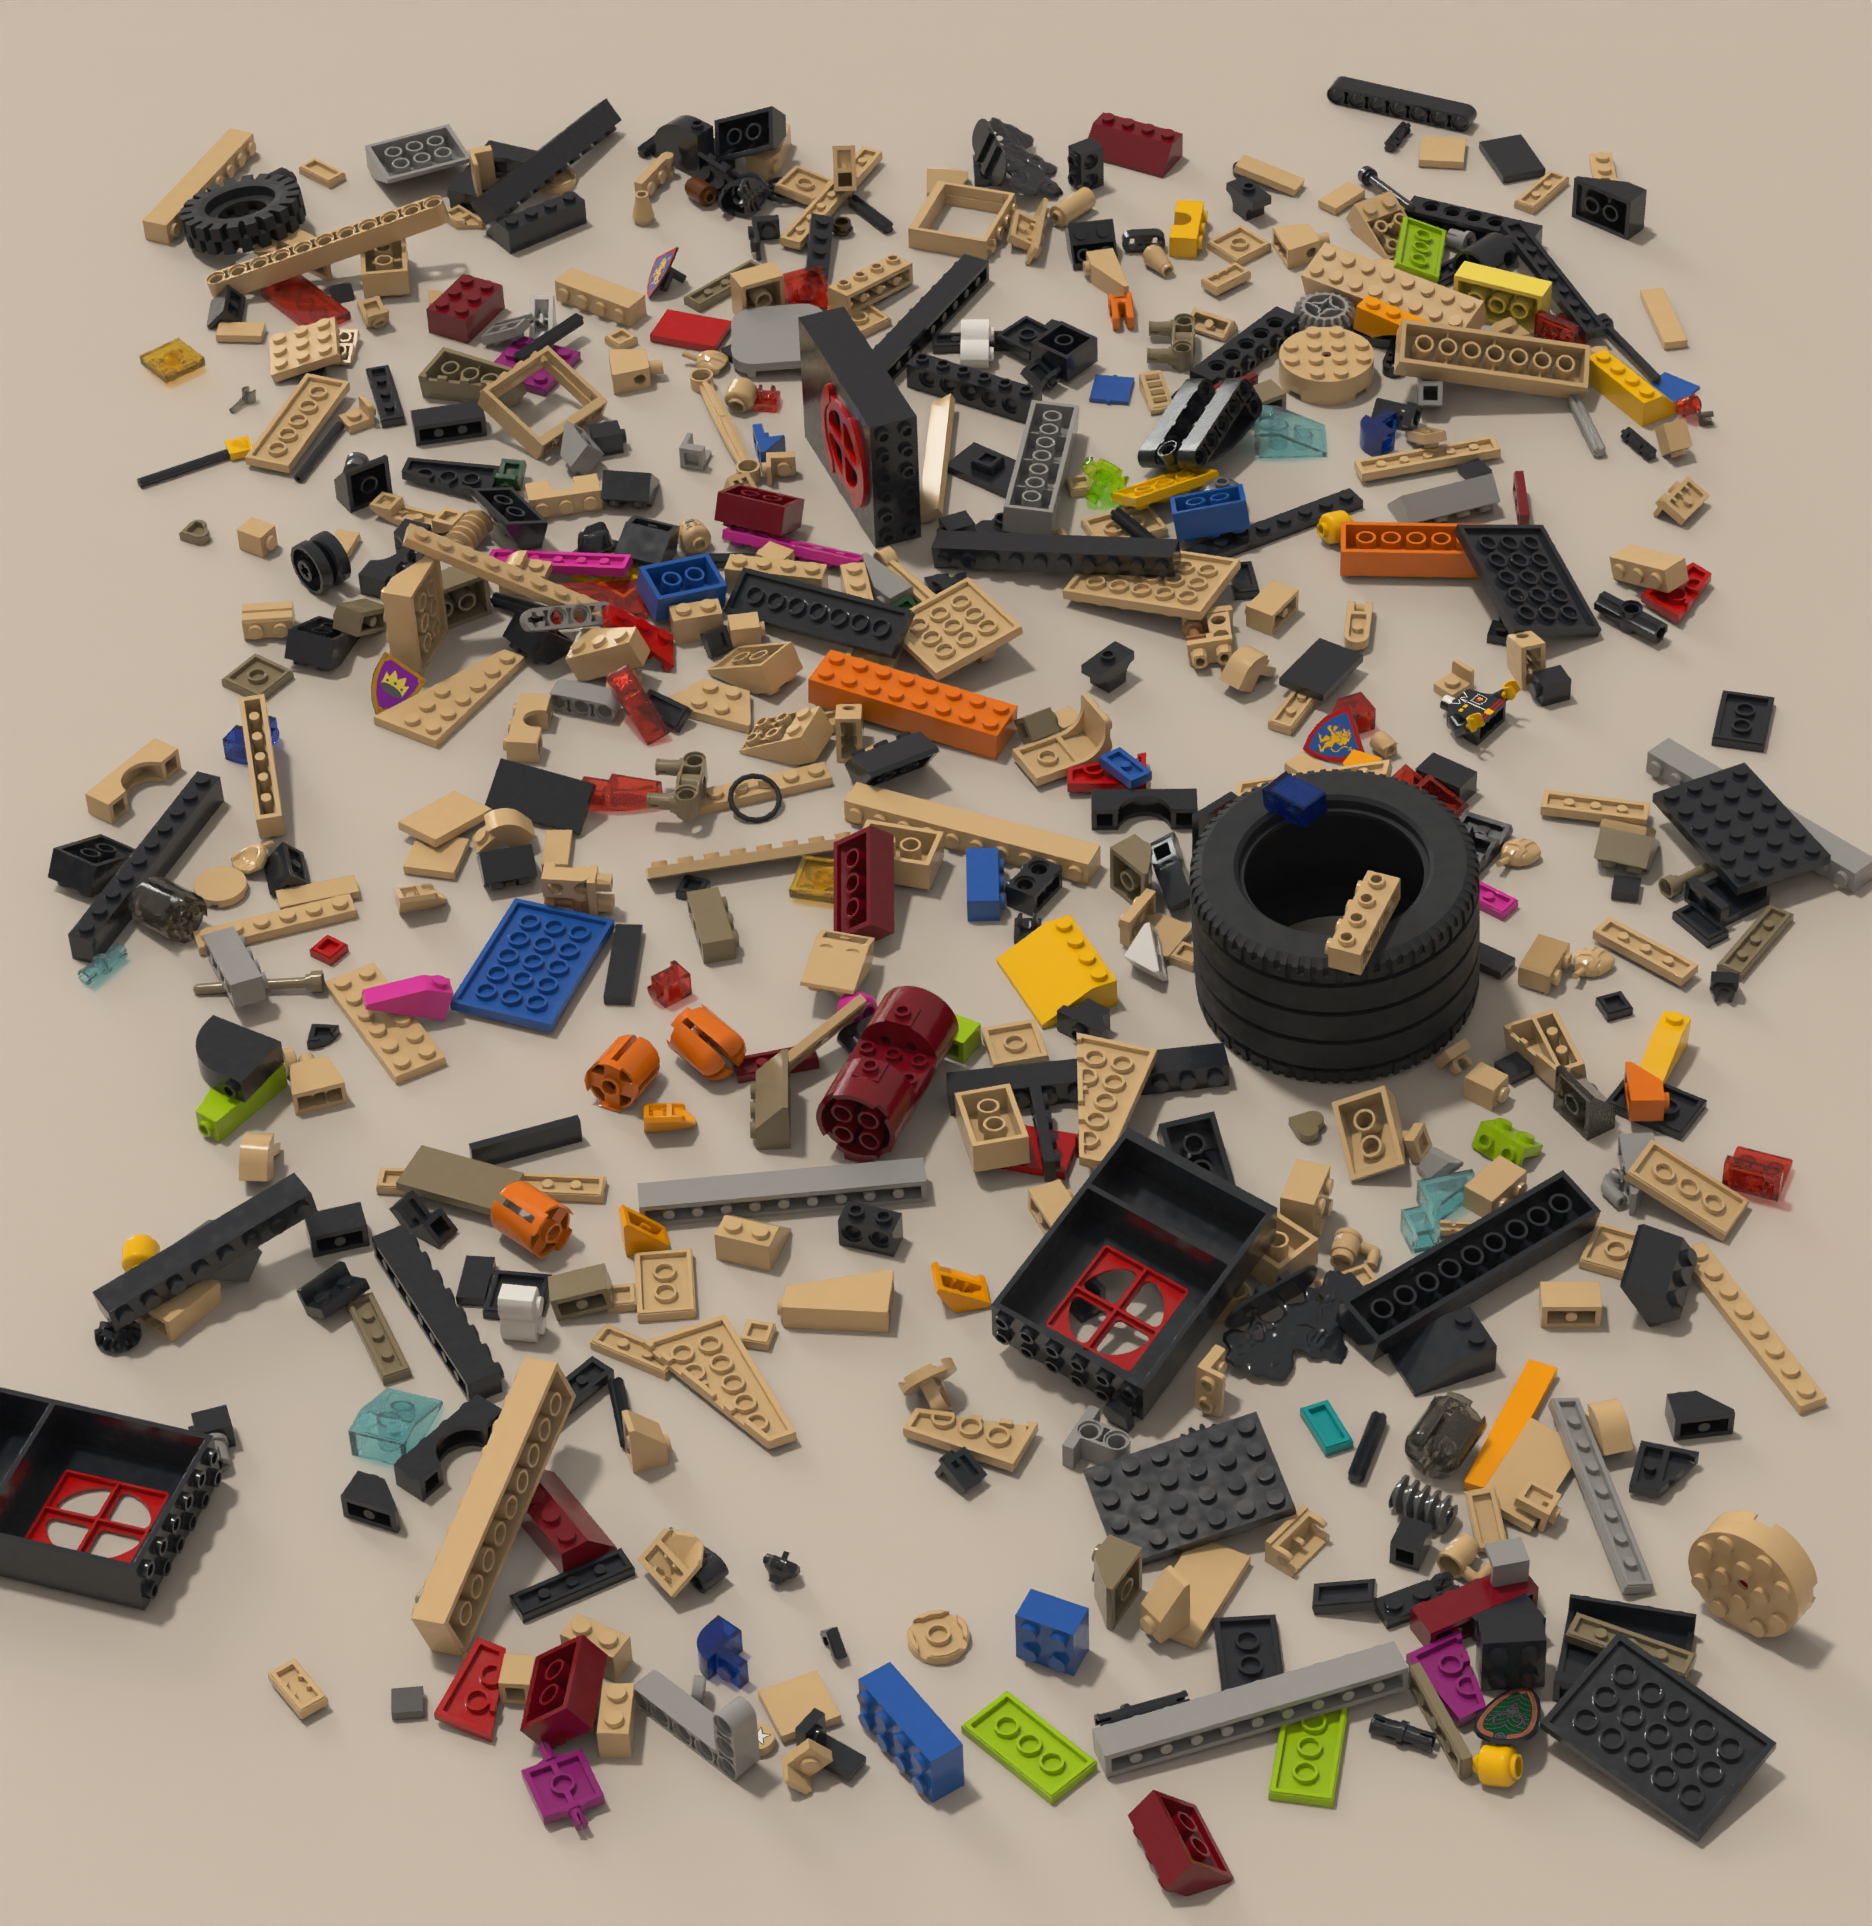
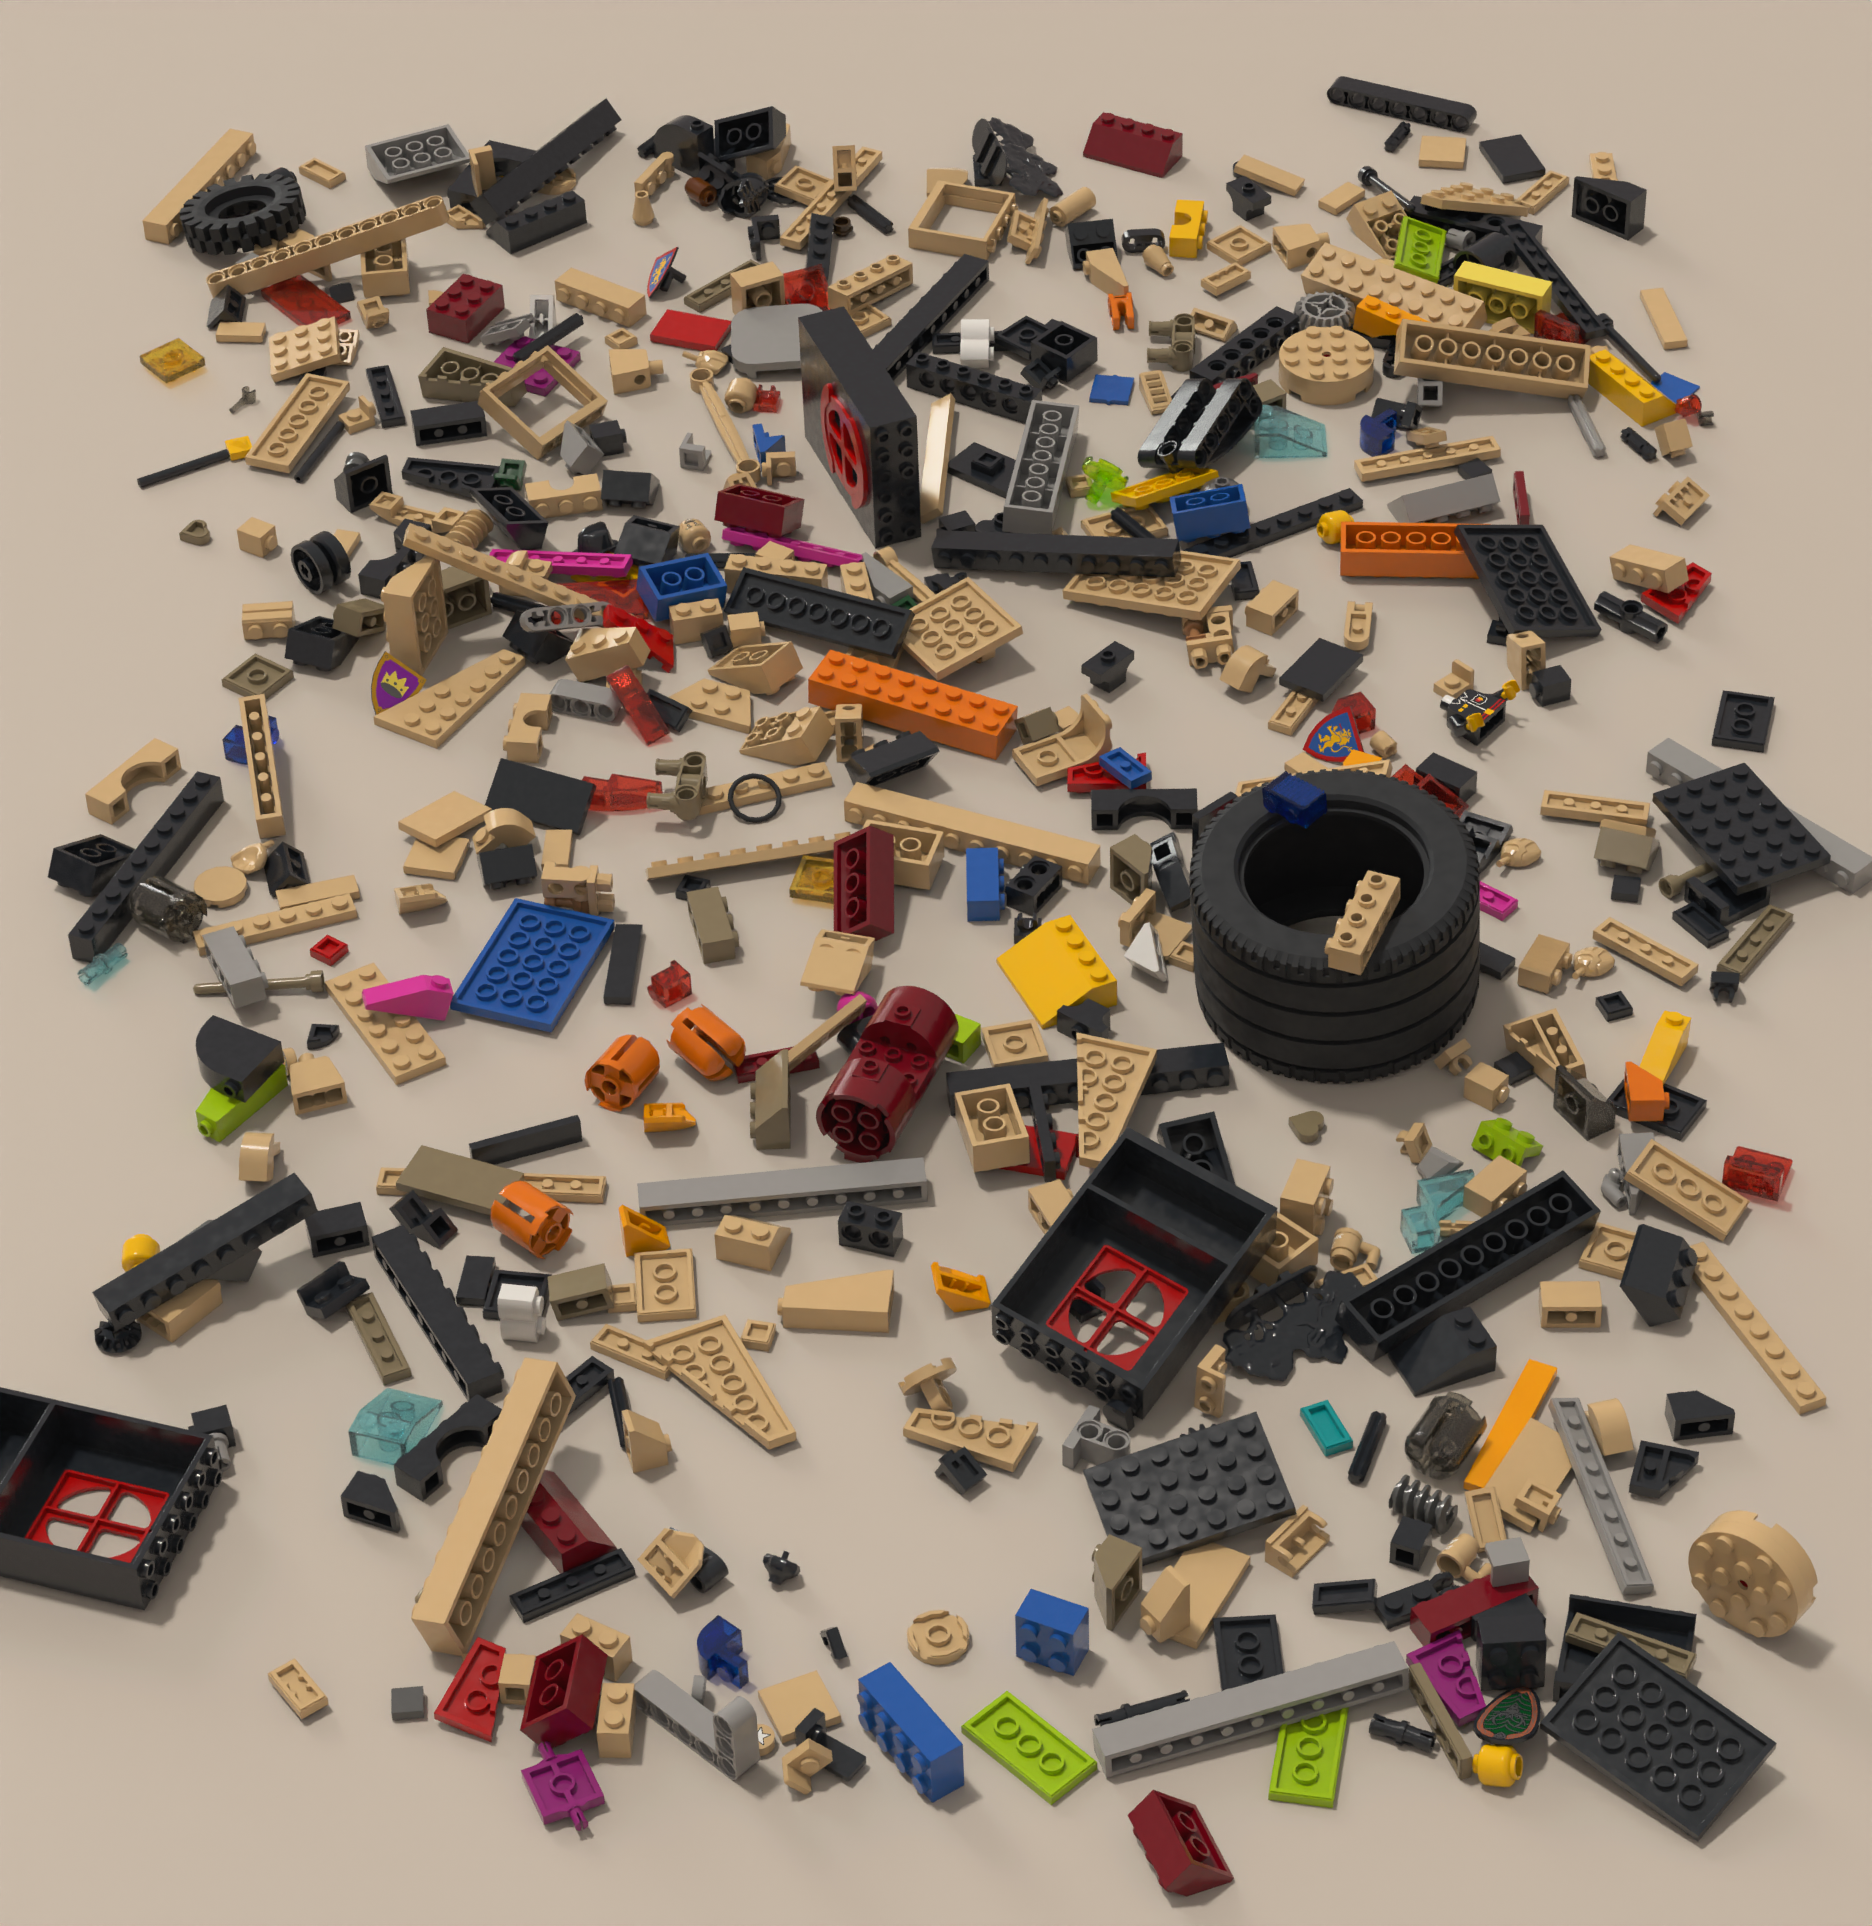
(1086, 164): black brick -> none
(1370, 1132): tan slope -> none
(1466, 198): none -> tan wing

